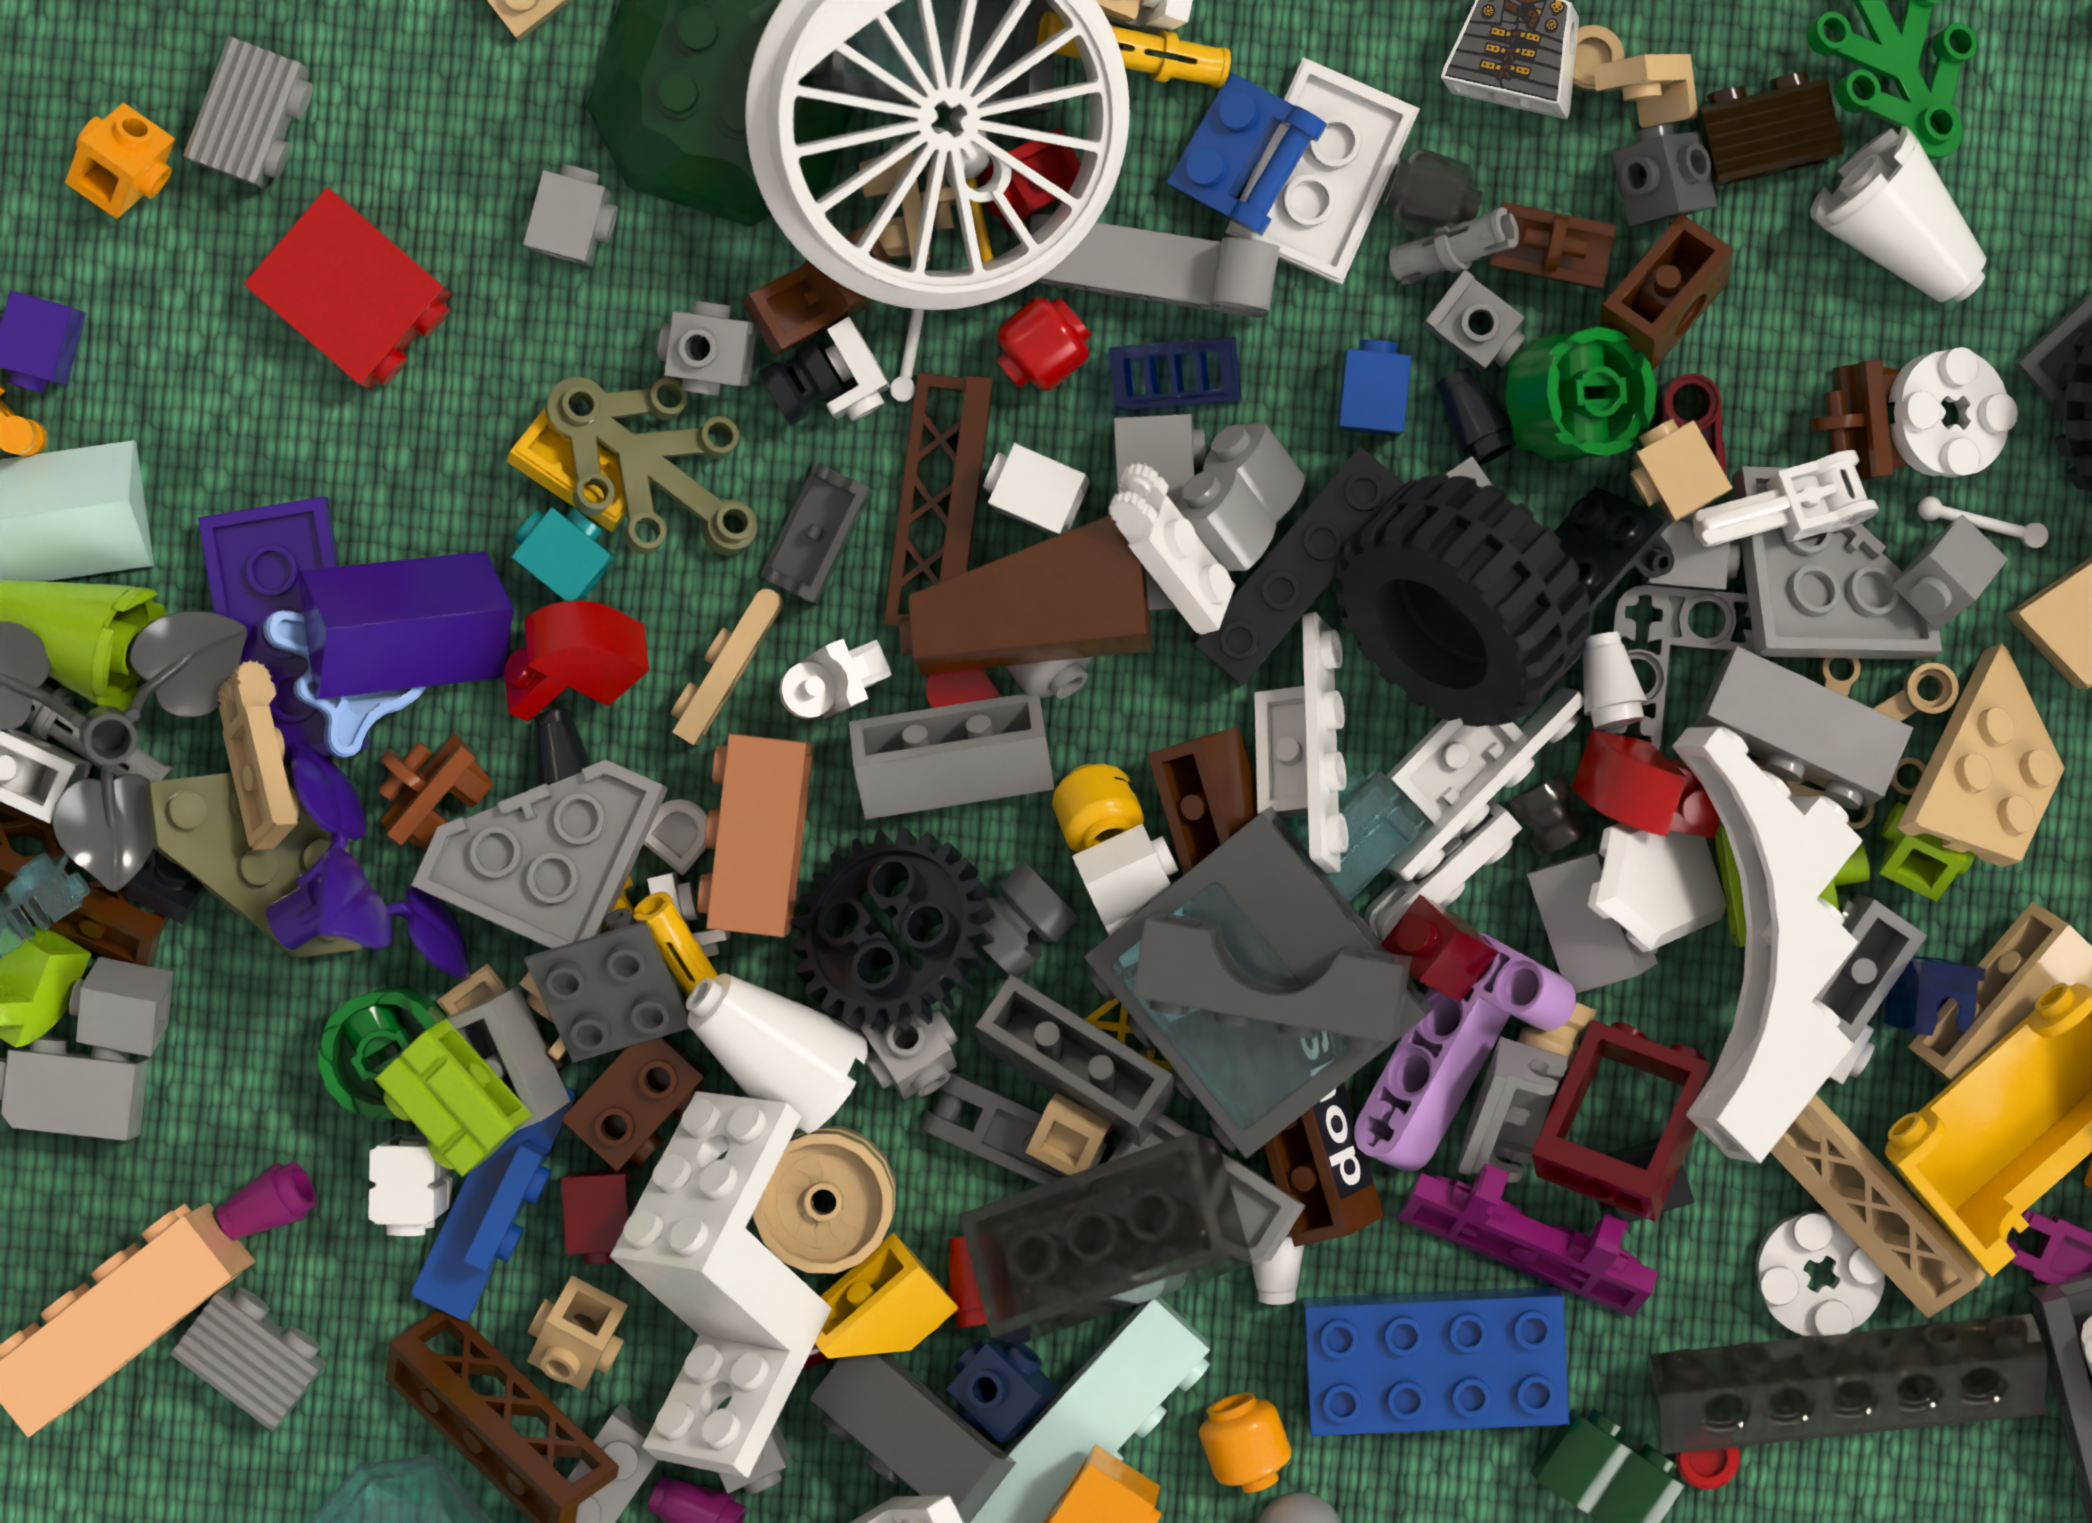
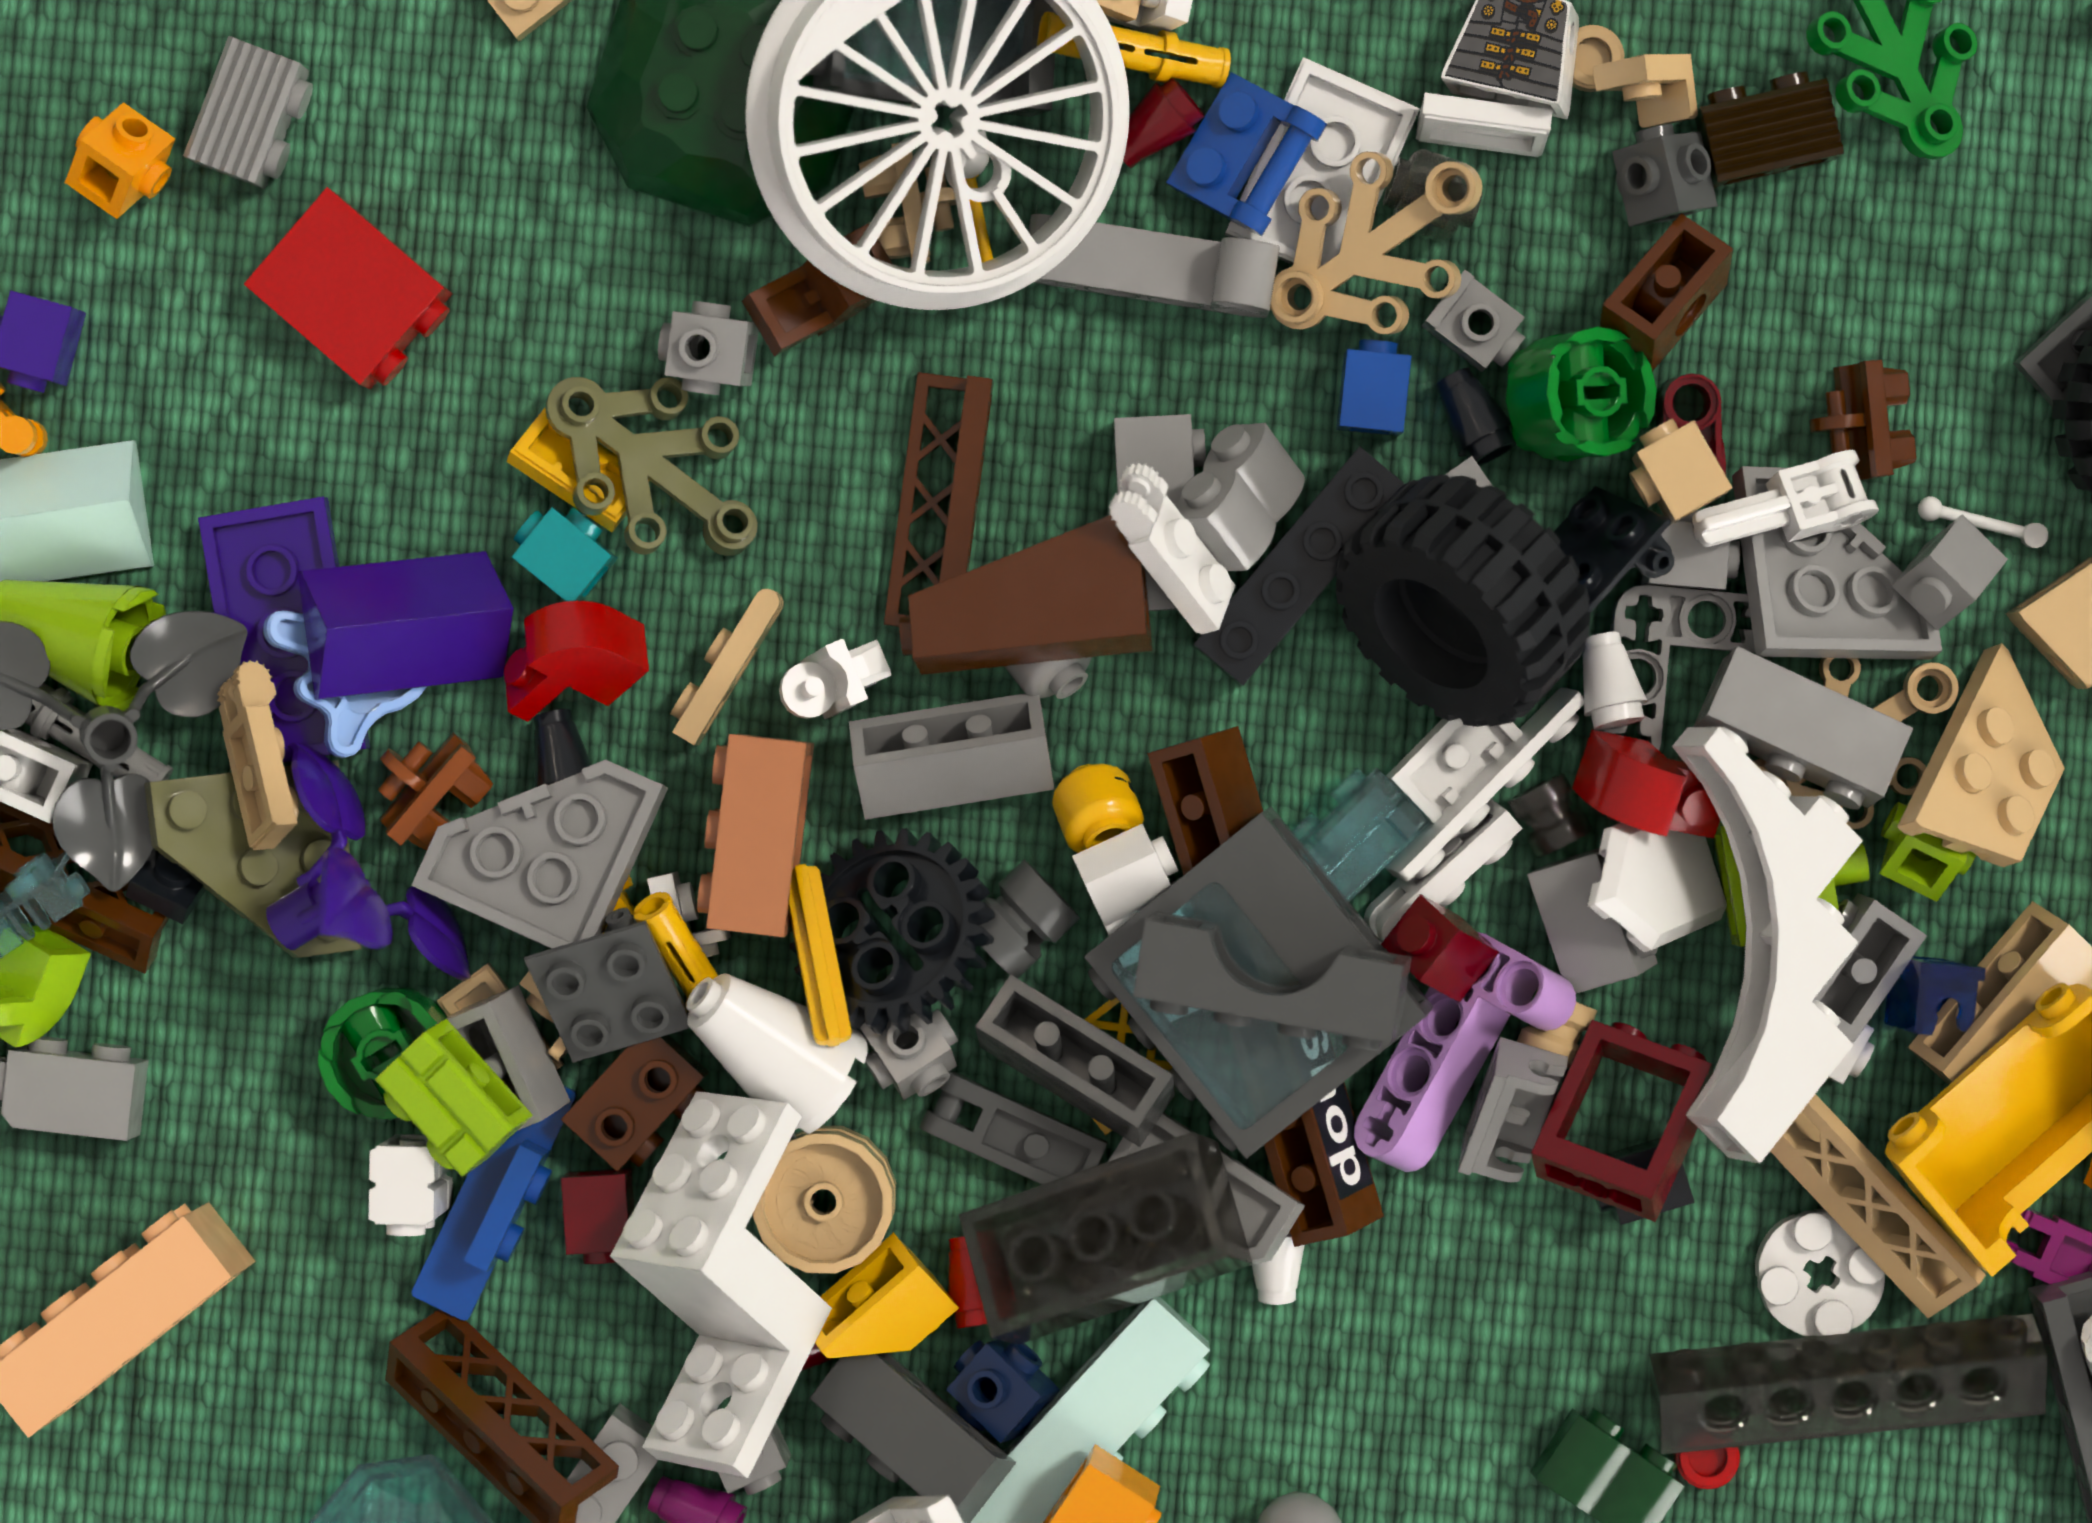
(122, 1006): light grey brick -> none
(250, 1356): light grey brick -> none
(269, 1201): magenta cone -> none
(570, 216): light grey brick -> none
(577, 1334): tan brick -> none
(678, 834): white tile -> none
(814, 375): black wheel -> none
(816, 533): dark grey hinge -> none
(818, 957): none -> yellow axle
(854, 359): white bracket -> none
(903, 387): white hinge -> none
(959, 688): red tile -> none
(1036, 490): white brick -> none
(1042, 344): red head -> none
(1052, 161): red bracket -> none
(1068, 1136): tan tile -> none
(1122, 381): clear blue slope -> none
(1160, 120): none -> dark red cone
(1245, 1442): light orange head -> none
(1298, 746): white bracket -> none
(1365, 249): none -> tan plant
(1435, 1361): blue brick -> none
(1468, 243): light grey pin -> none
(1483, 125): none -> white tile
(1490, 1226): magenta hinge -> none
(1557, 247): reddish brown hips -> none
(1903, 217): white cone -> none
(1982, 409): white plate -> none

